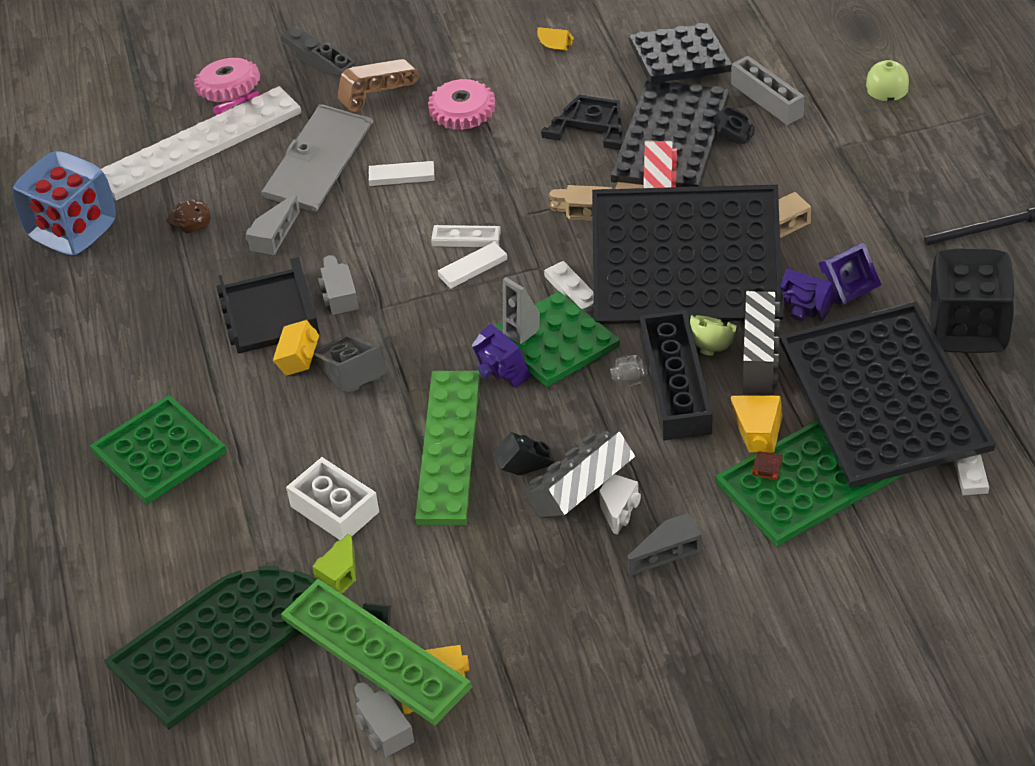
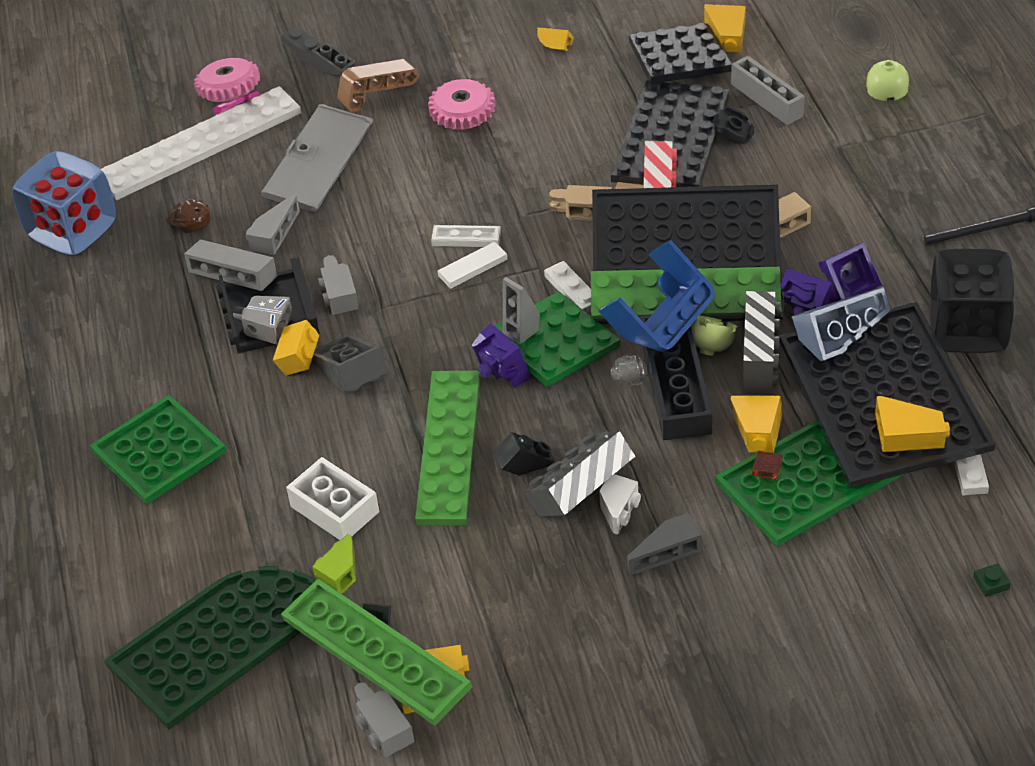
(233, 264): none -> light grey brick
(265, 317): none -> light grey torso
(401, 173): white tile -> none
(589, 114): black wing -> none
(643, 296): none -> bright green plate
(686, 298): none -> blue windscreen
(727, 25): none -> yellow slope
(835, 326): none -> sand blue wedge
(909, 426): none -> yellow slope
(991, 580): none -> dark green plate

